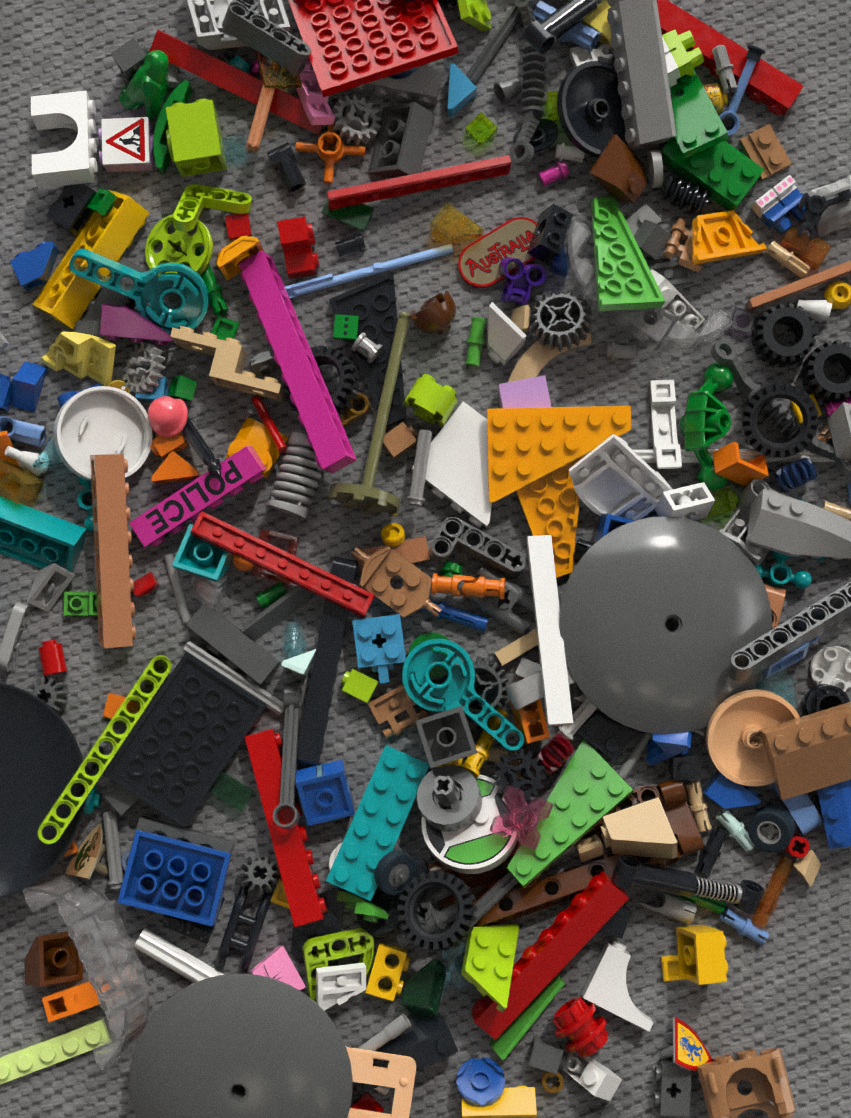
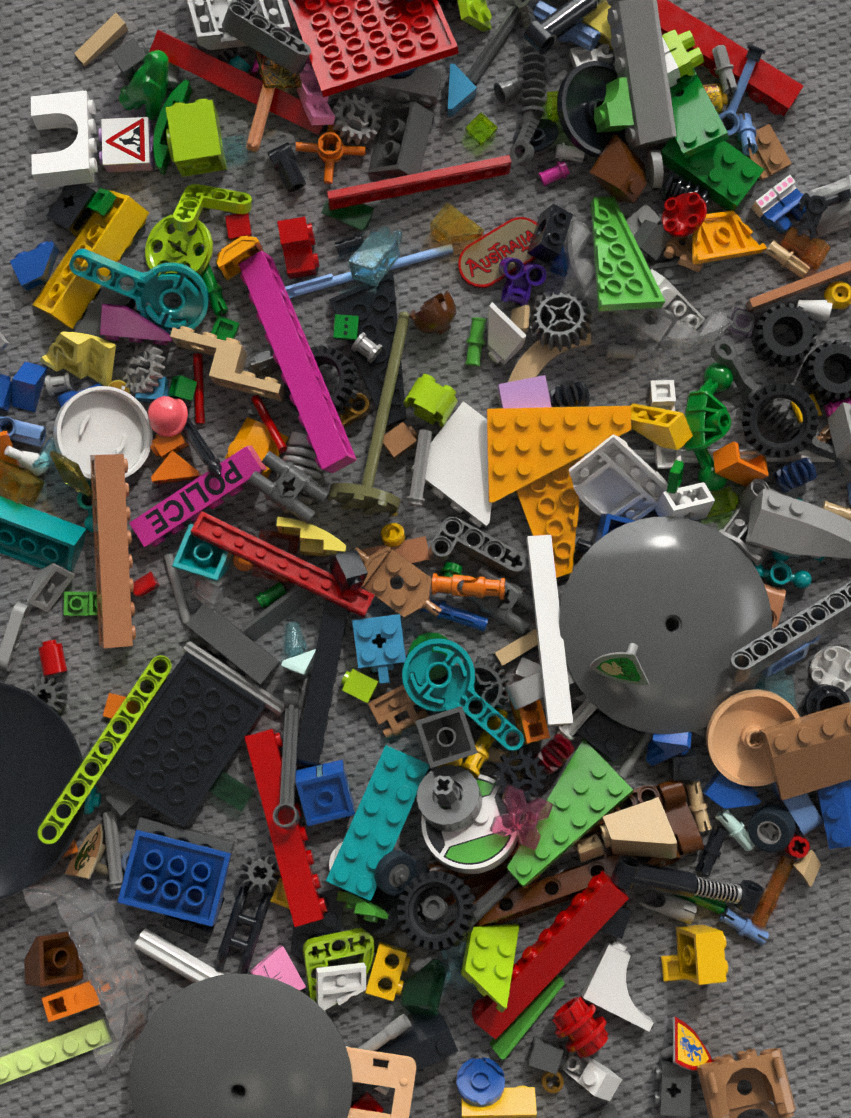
(65, 383): none -> light grey bush
(71, 473): none -> clear yellow piece
(101, 39): none -> tan piece
(199, 390): none -> red bar
(287, 473): none -> dark grey pin
(313, 539): none -> light yellow slope
(348, 570): none -> black brick
(375, 256): none -> clear light blue hinge
(435, 908): none -> dark grey tile
(570, 395): none -> black gear
(616, 110): none -> bright green arch
(621, 666): none -> shield
(661, 426): none -> yellow slope
(675, 477): none -> green tile
(684, 214): none -> red dish
(747, 134): none -> medium blue pin

